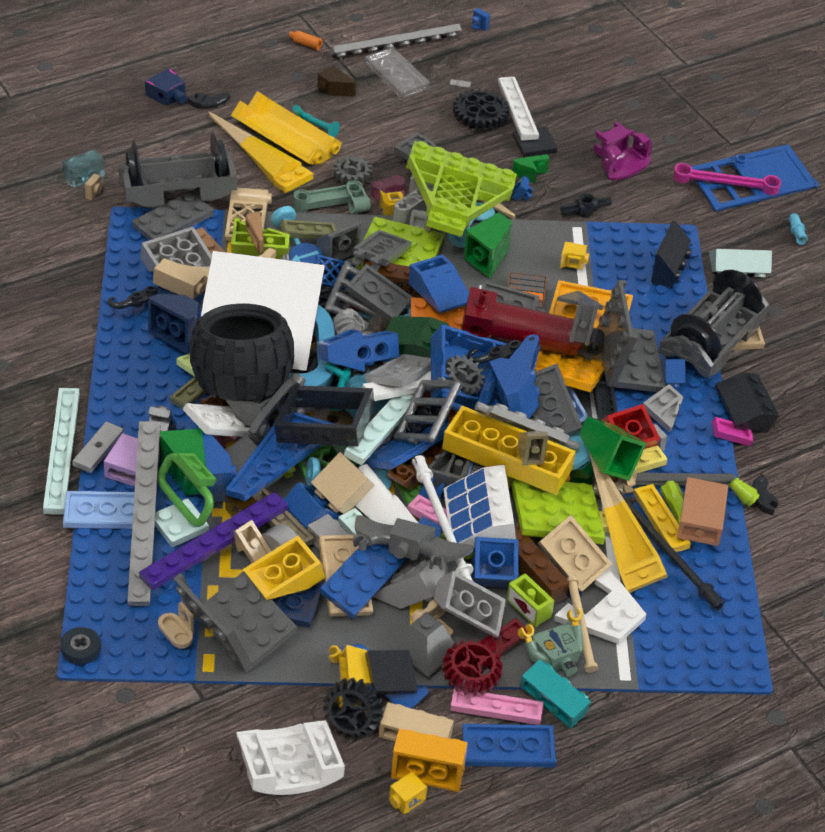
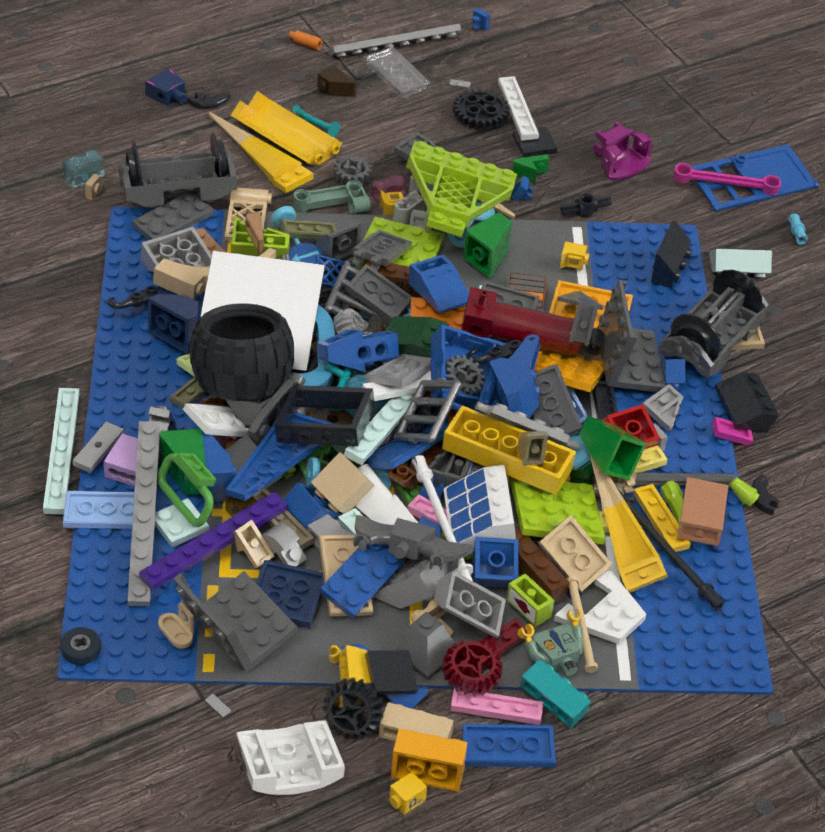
(218, 705): none -> light grey piece
(285, 570): yellow slope -> none

